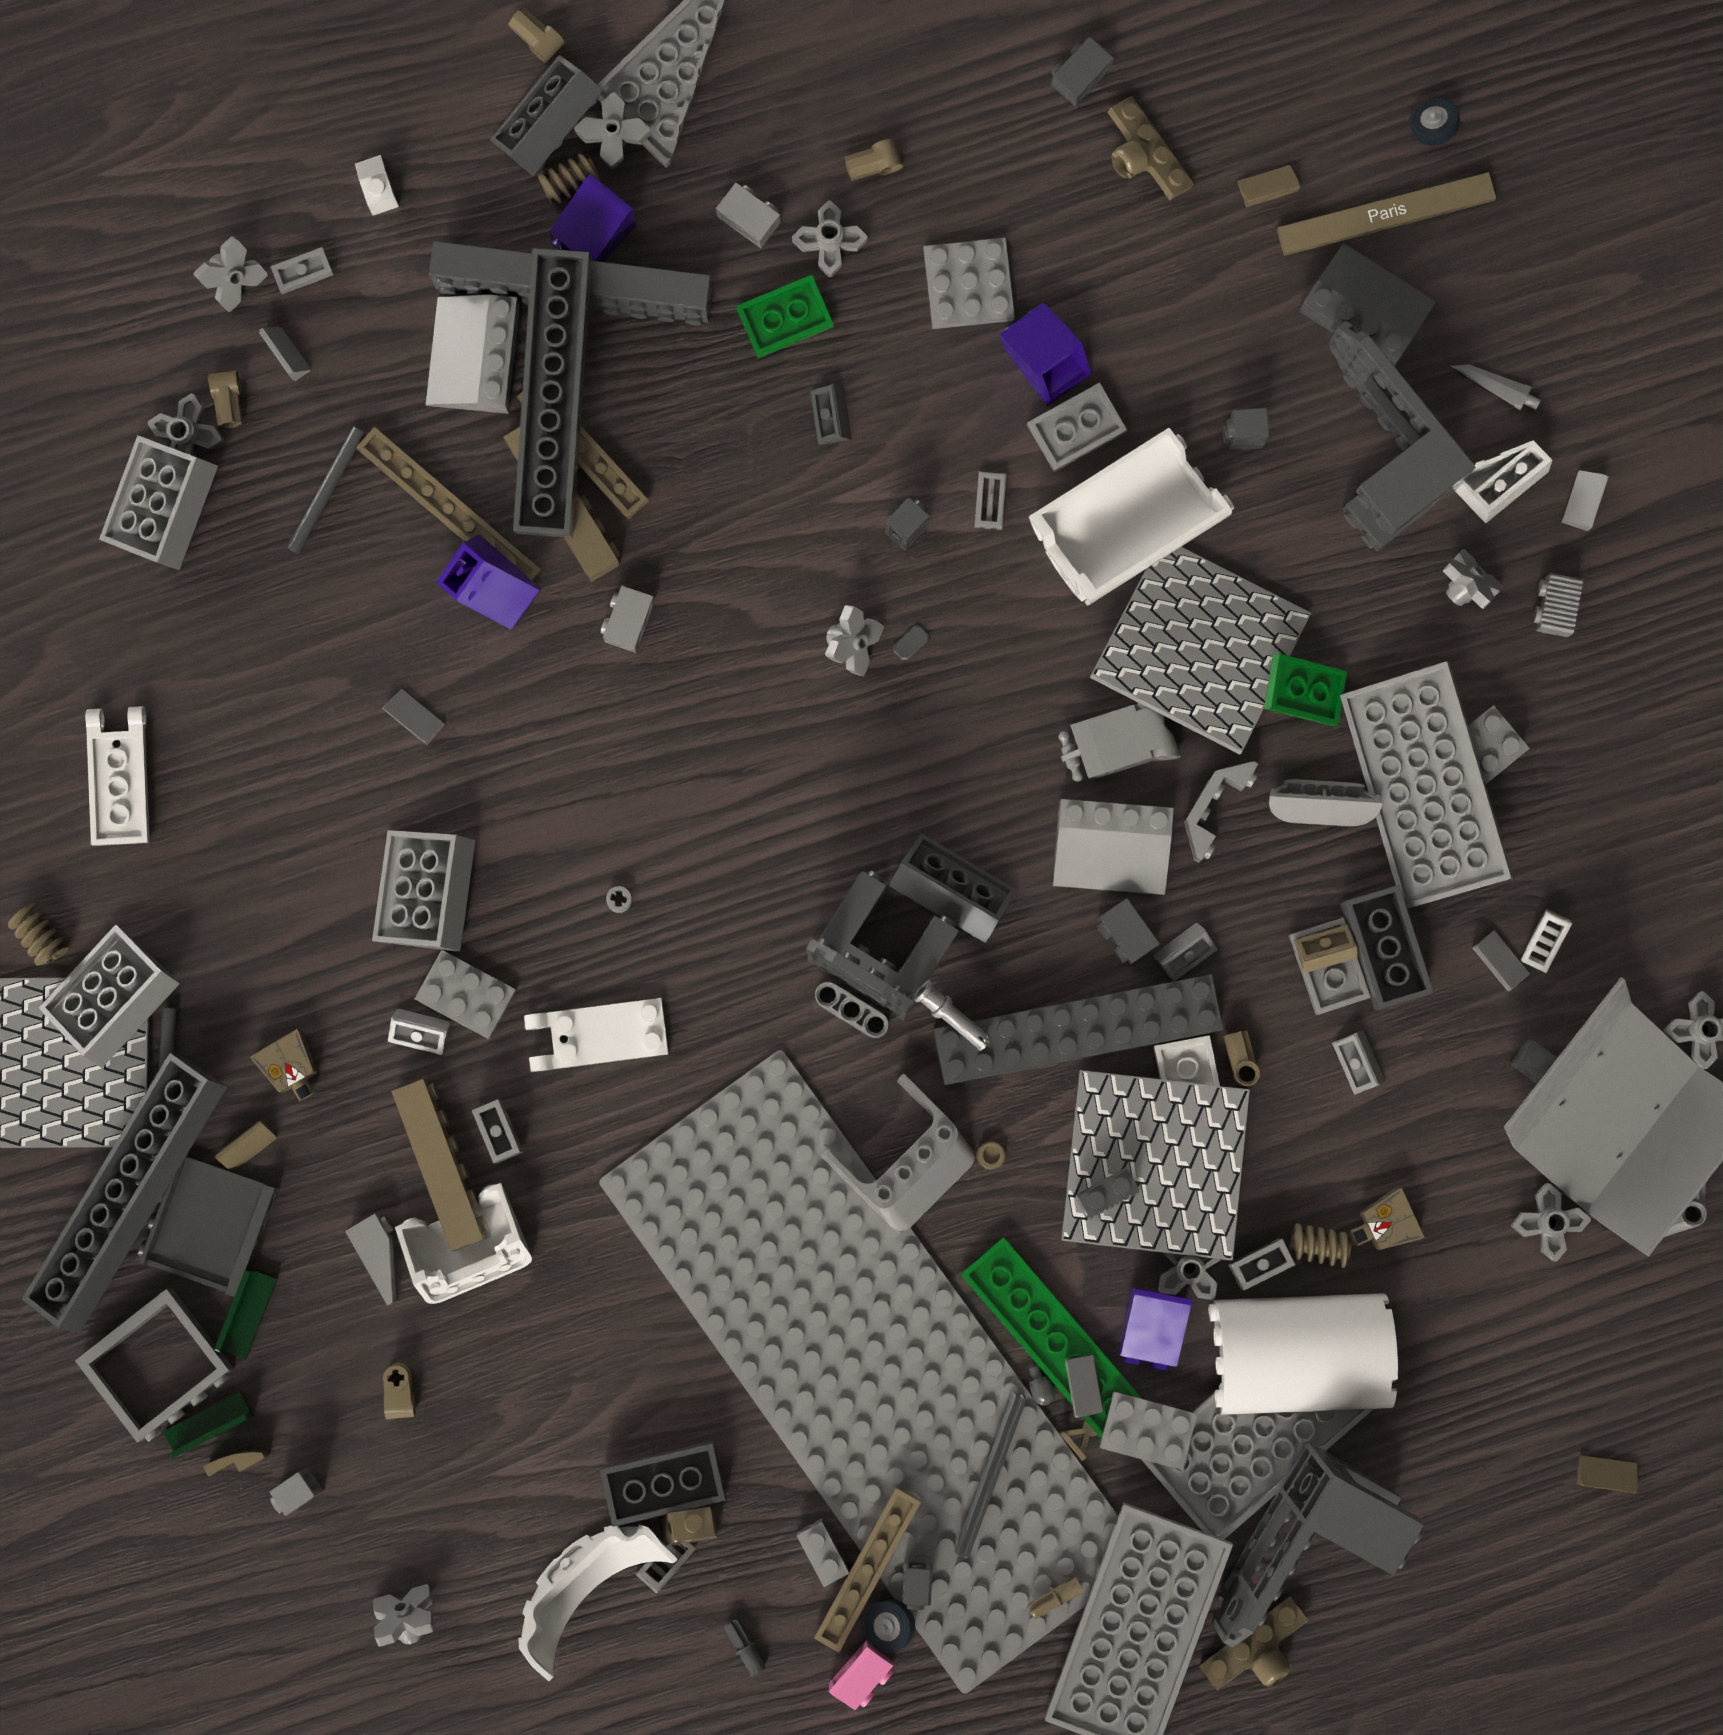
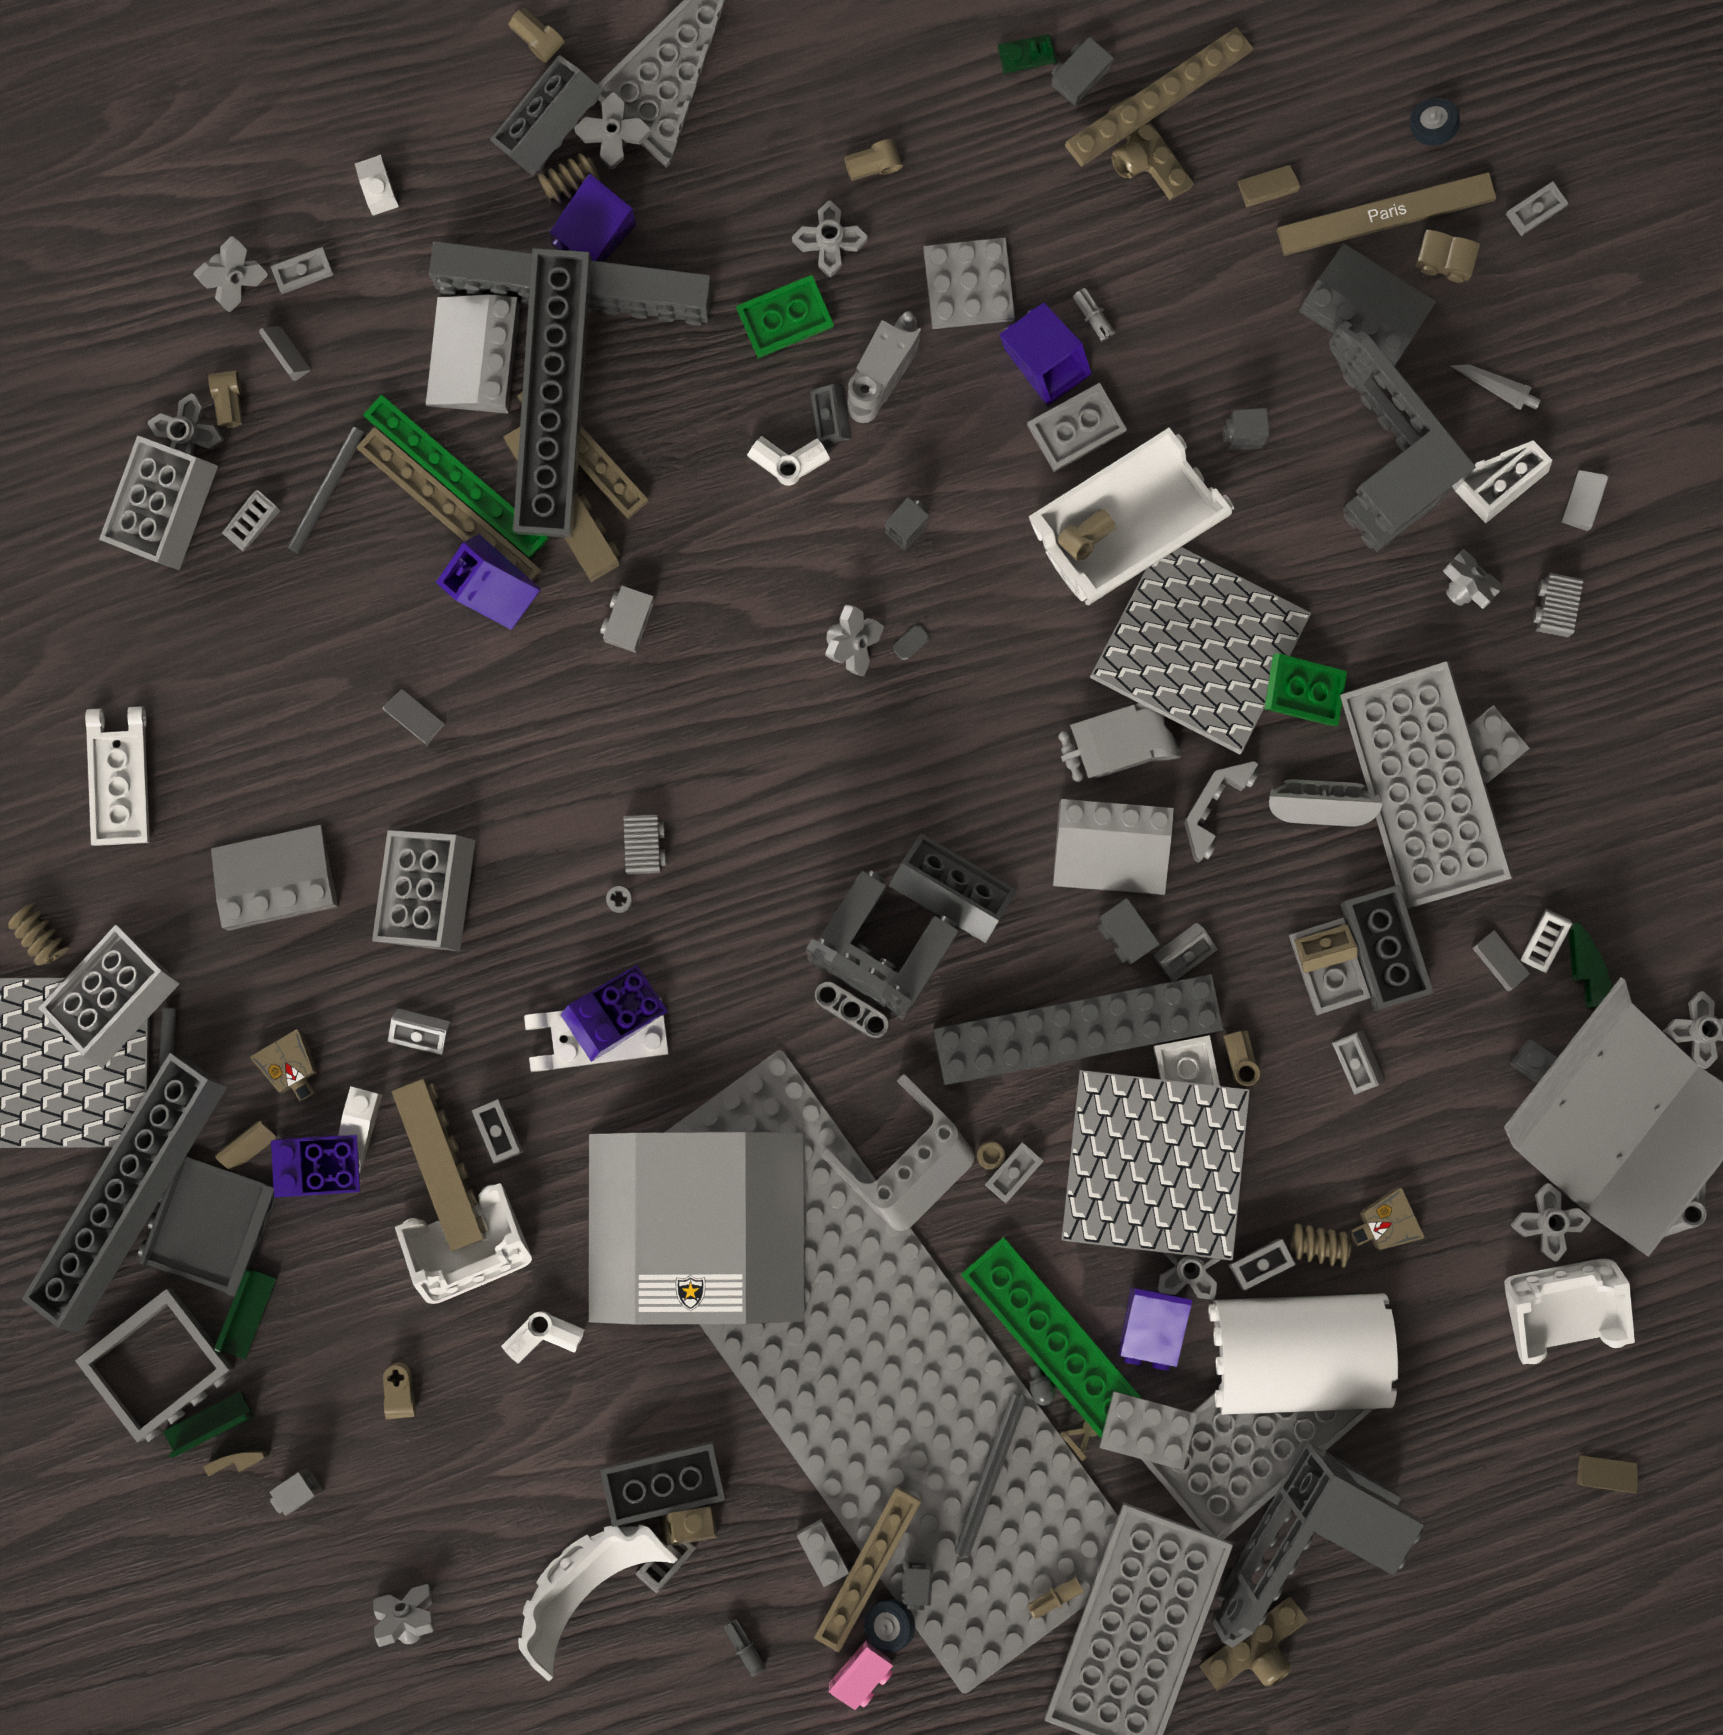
(250, 505): none -> light grey slope
(273, 878): none -> light grey slope
(315, 1165): none -> dark purple slope
(360, 1118): none -> white slope
(375, 1248): light grey slope -> none
(451, 473): none -> green plate
(465, 994): light grey plate -> none
(527, 1338): none -> white piece
(613, 1012): none -> dark purple slope
(643, 844): none -> light grey brick
(696, 1228): none -> light grey piece
(748, 214): light grey brick -> none
(803, 460): none -> white piece
(882, 367): none -> light grey piece
(942, 1008): light grey pin -> none
(988, 524): light grey tile -> none
(1013, 1172): none -> light grey plate
(1026, 53): none -> dark green plate
(1081, 539): none -> dark tan piece
(1083, 1386): light grey slope -> none
(1093, 314): none -> light grey axle
(1107, 1193): dark grey brick -> none
(1158, 97): none -> dark tan plate
(1447, 256): none -> dark tan brick
(1537, 208): none -> light grey plate
(1569, 1307): none -> white windscreen
(1588, 966): none -> dark green slope

